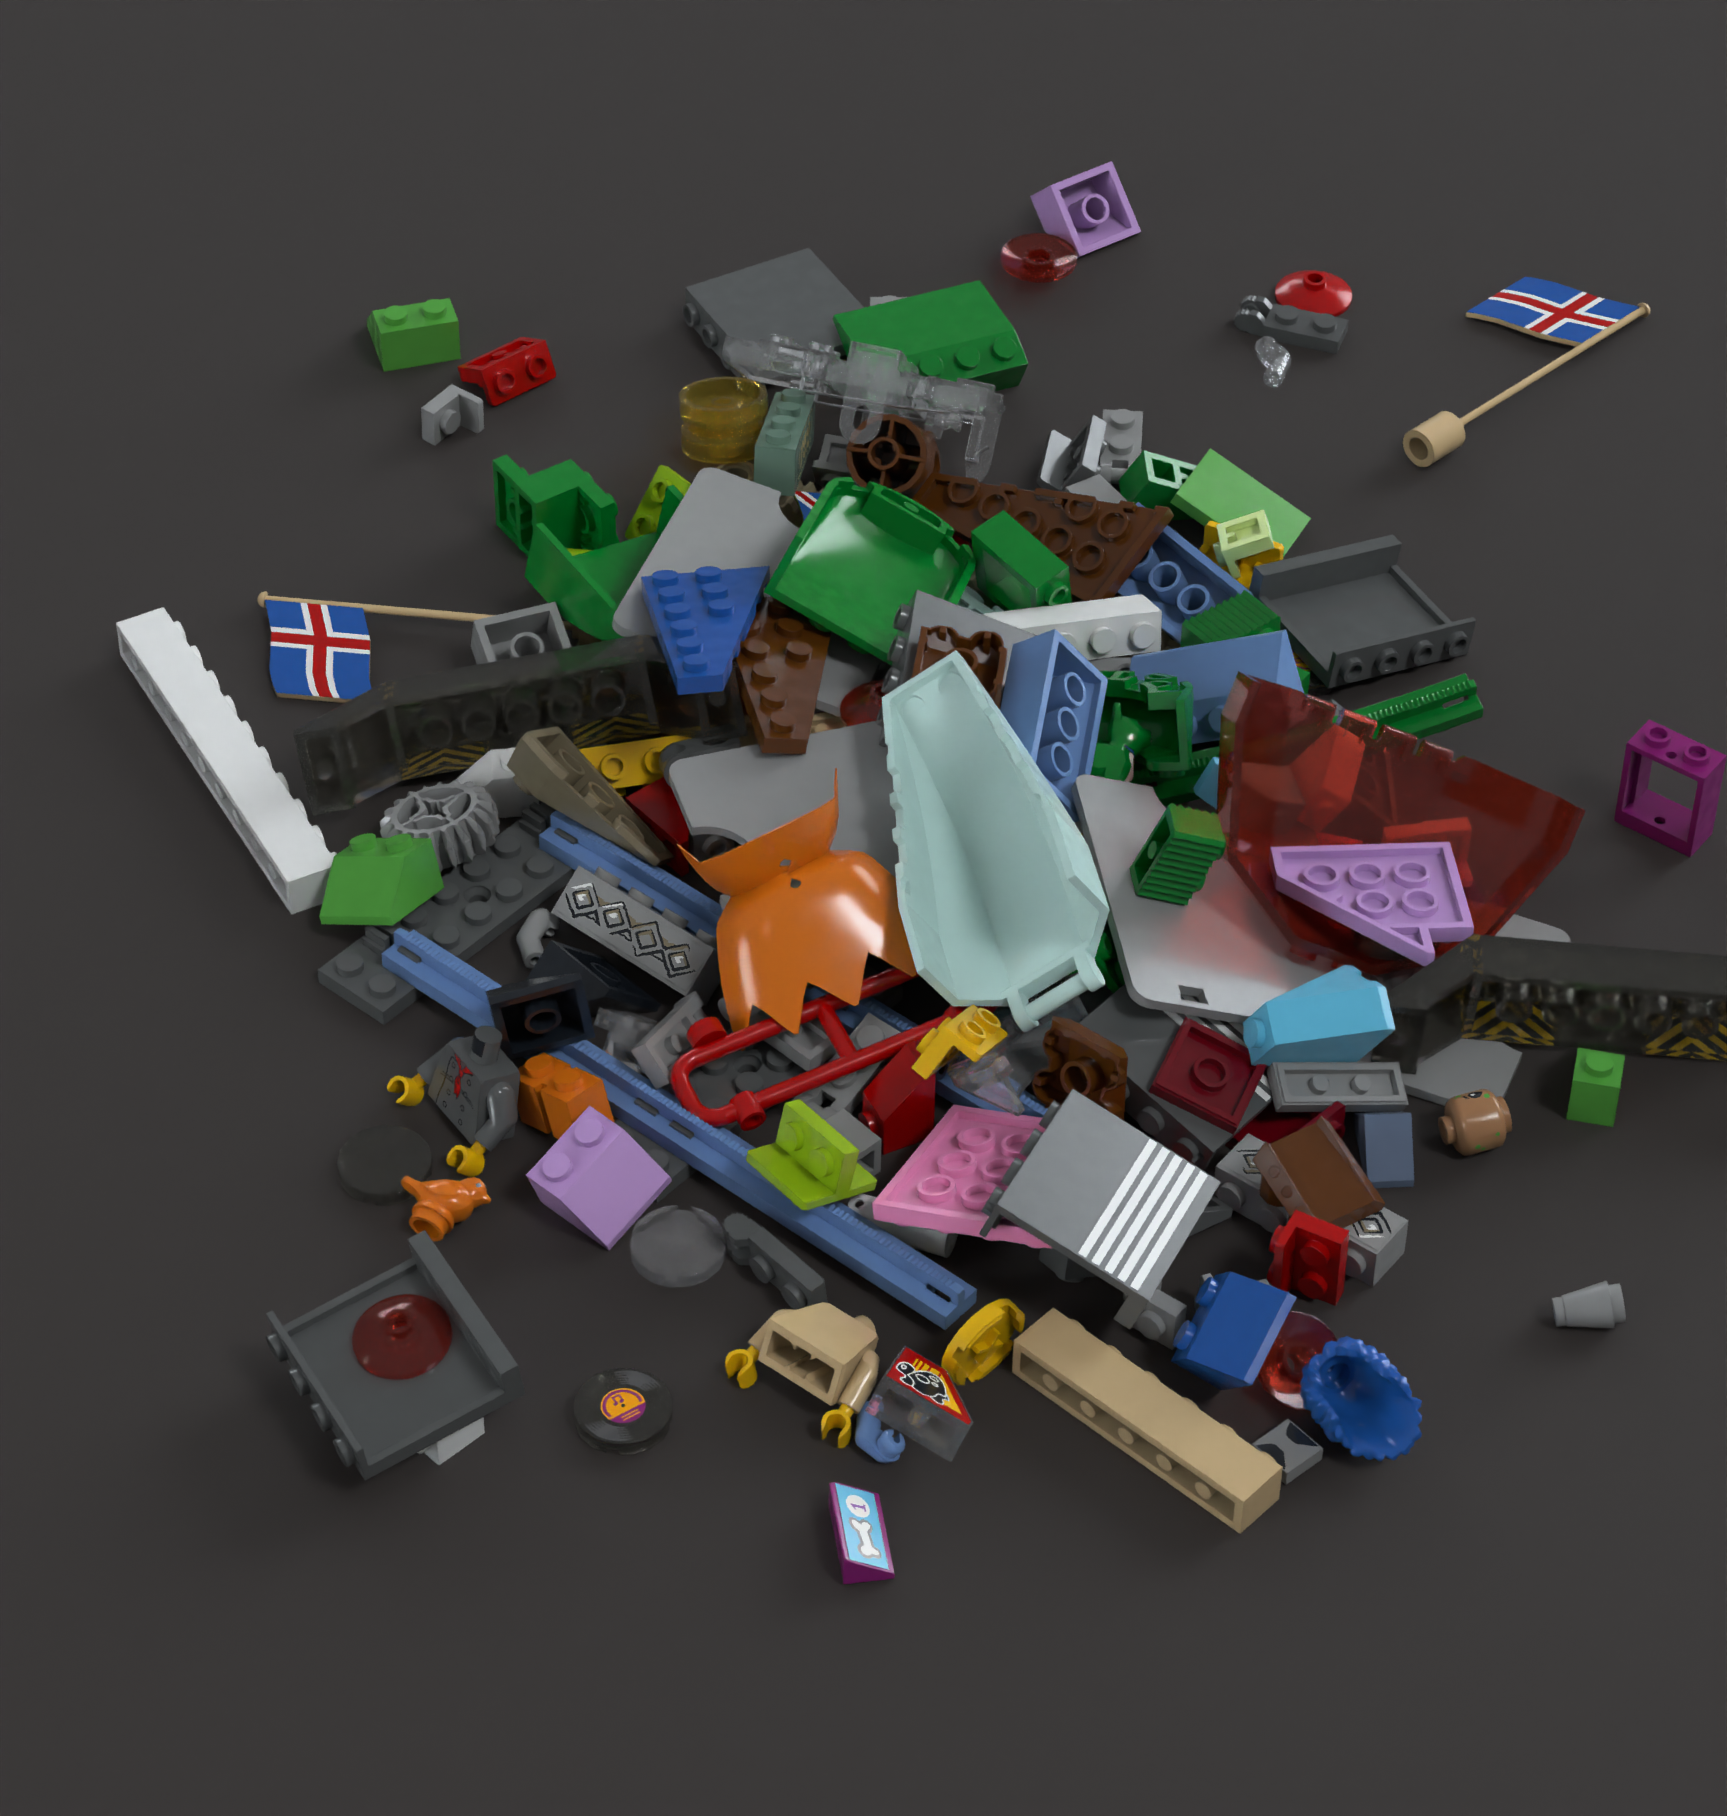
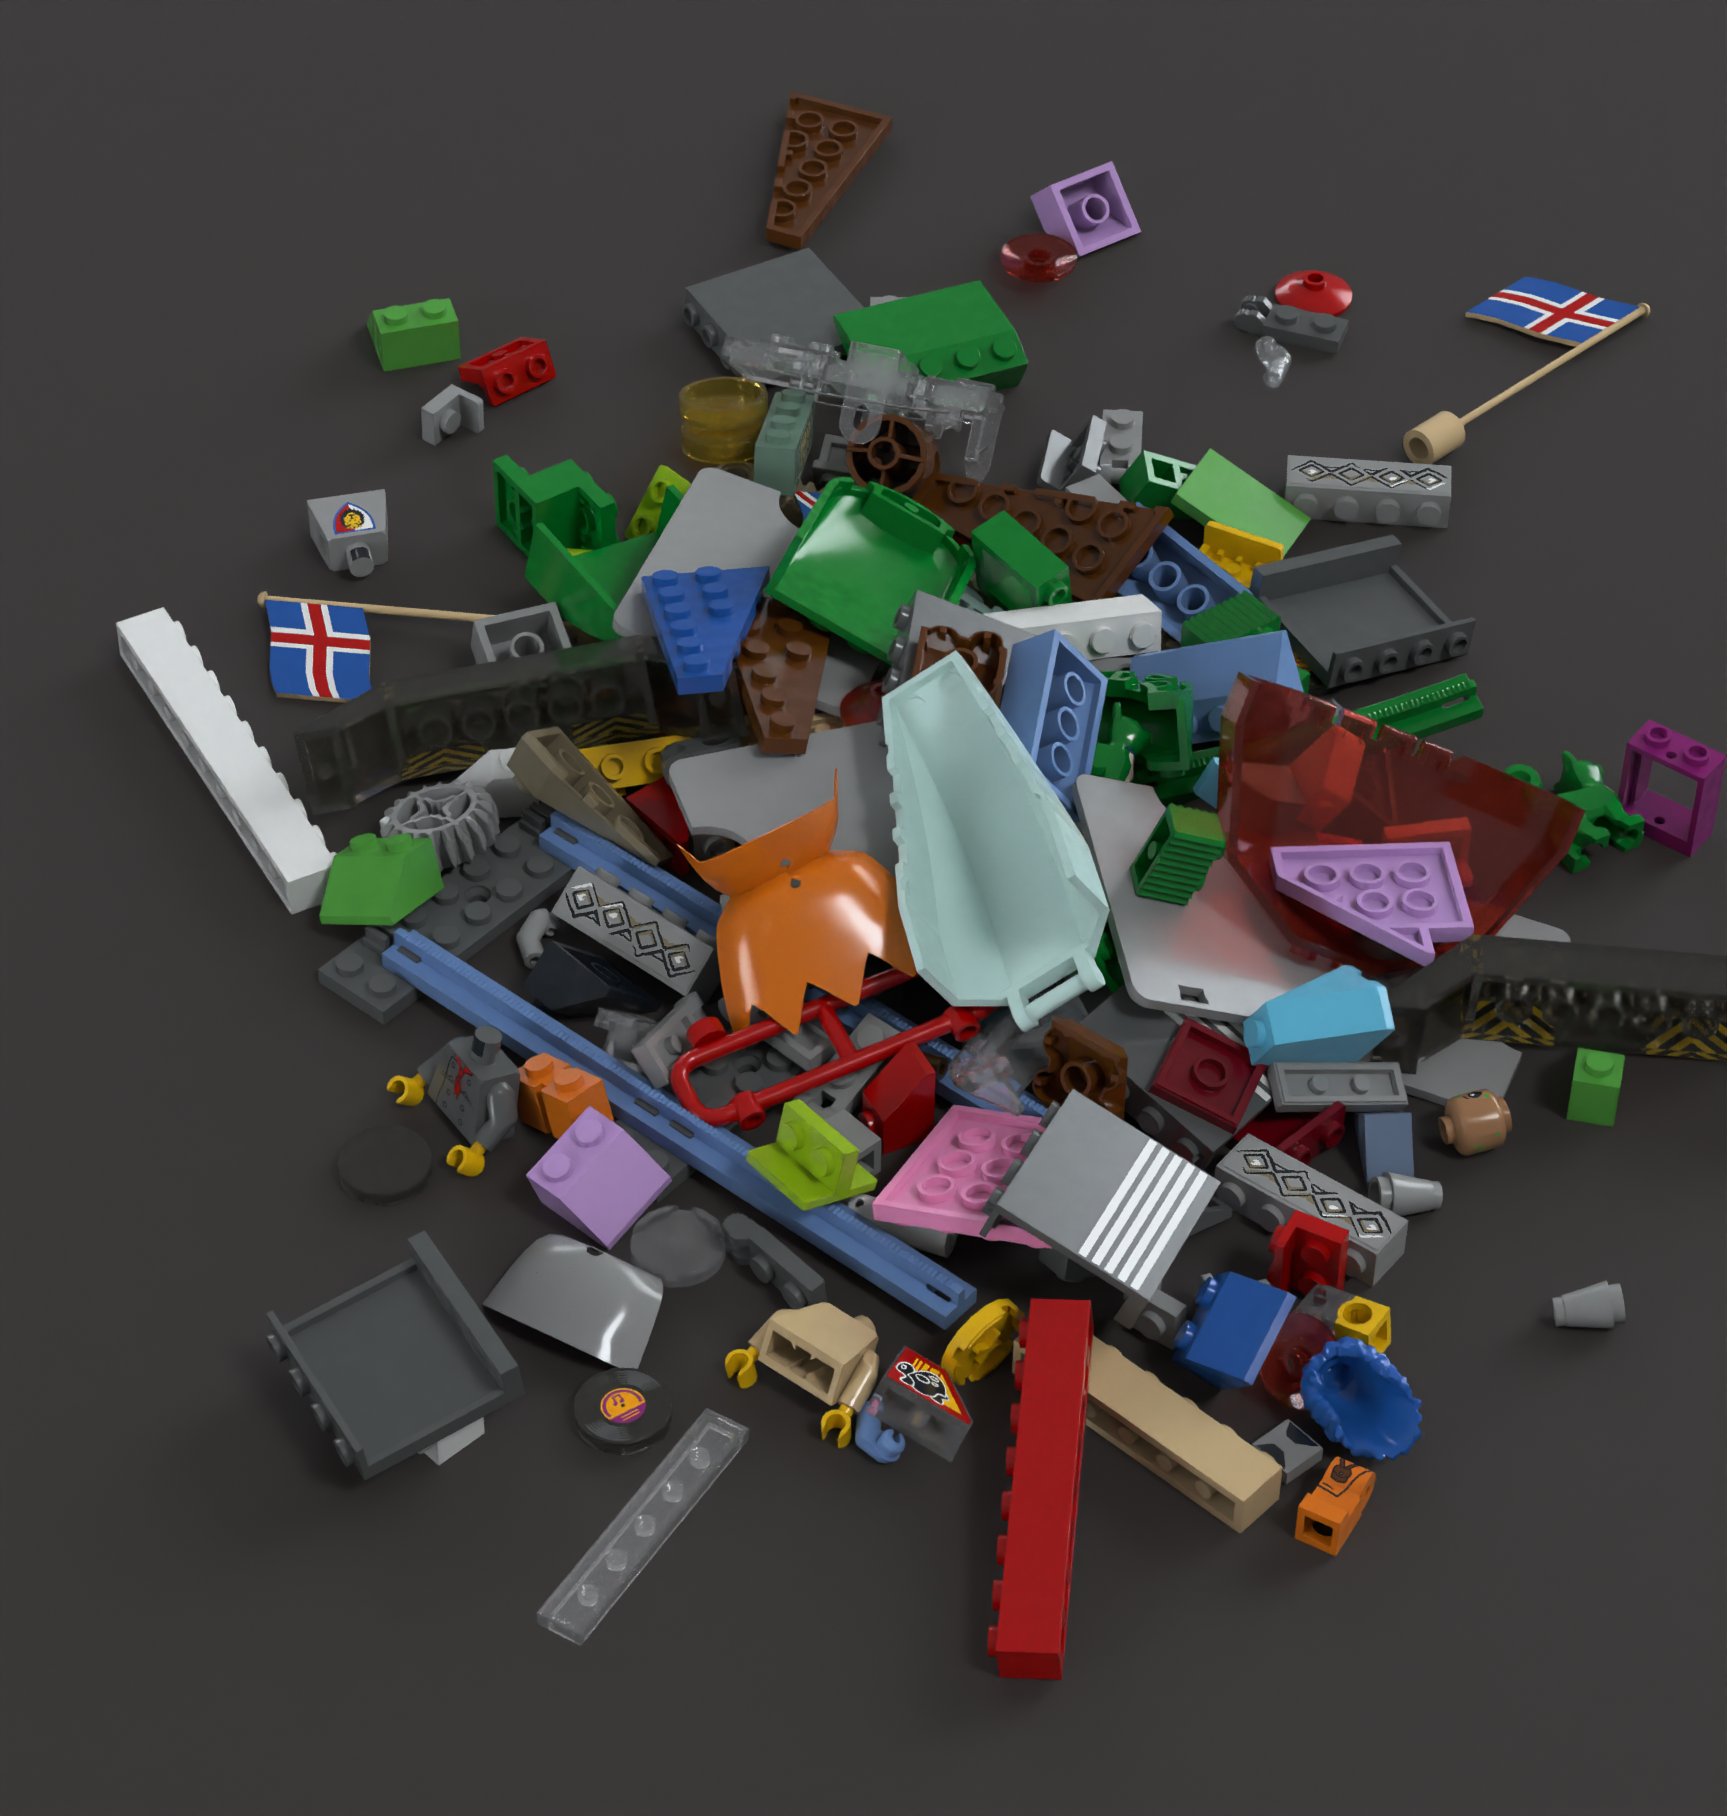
(351, 530): none -> light grey torso
(403, 1351): clear red dish -> none
(443, 1203): orange animal -> none
(540, 1014): black slope -> none
(581, 1299): none -> light grey piece
(642, 1527): none -> clear tile
(817, 162): none -> reddish brown wing
(859, 1534): slope -> none
(971, 1032): yellow bracket -> none
(1044, 1490): none -> red brick
(1241, 539): yellowish green bracket -> none
(1316, 1176): reddish brown slope -> none
(1335, 1503): none -> orange leg
(1349, 1315): none -> yellow leg
(1369, 491): none -> light grey brick
(1405, 1193): none -> light grey cone
(1604, 815): none -> green animal

